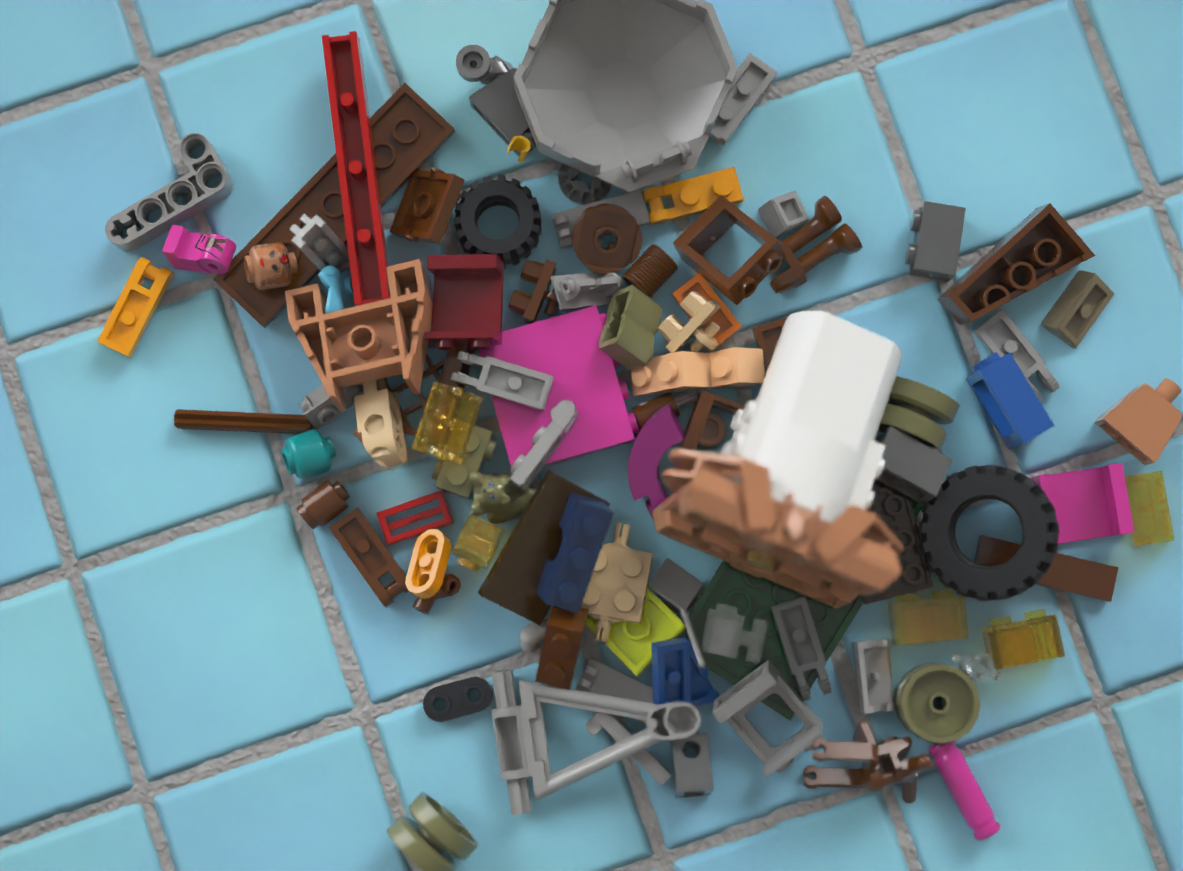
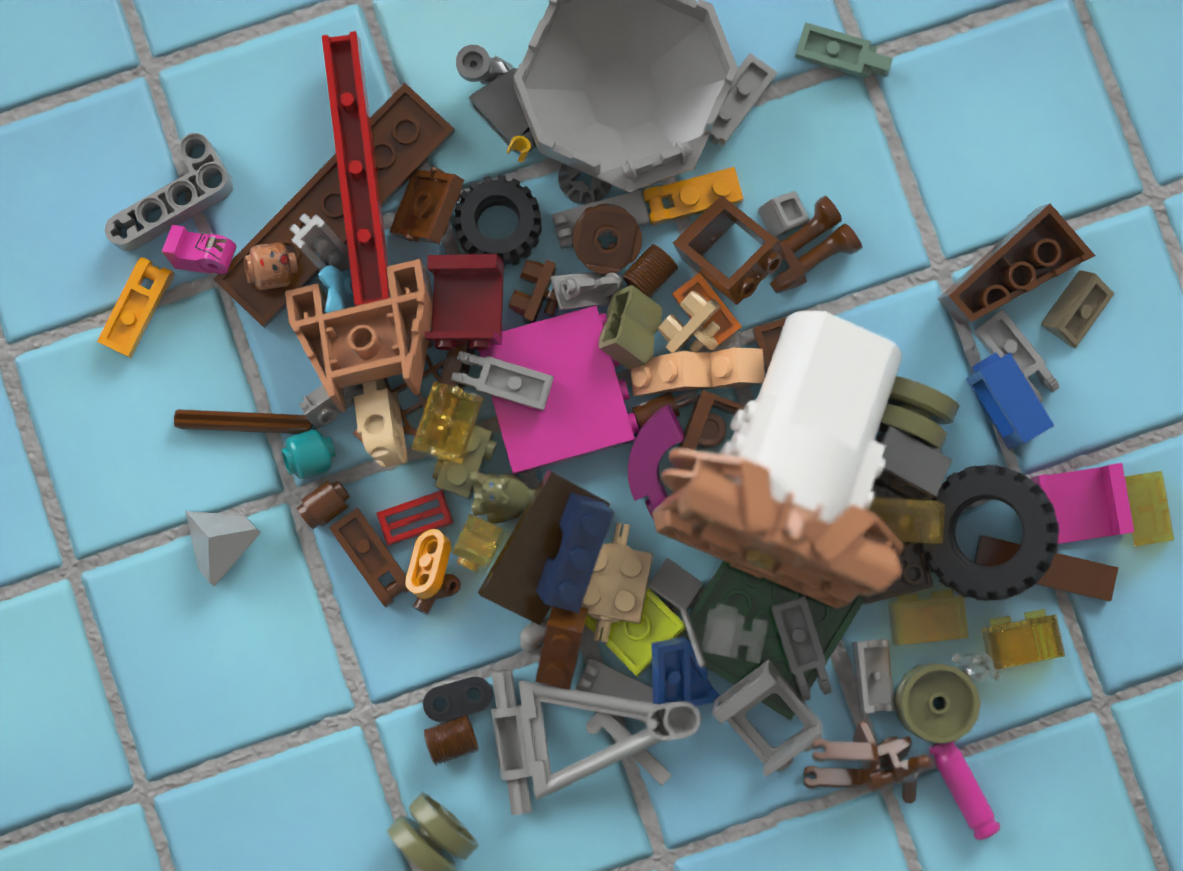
(219, 541): none -> light grey slope
(451, 740): none -> reddish brown piece
(545, 443): light grey hinge -> none
(692, 775): dark grey torso -> none
(841, 52): none -> sand green hinge
(911, 519): none -> clear yellow hinge
(935, 241): dark grey brick -> none
(1144, 420): nougat torso -> none

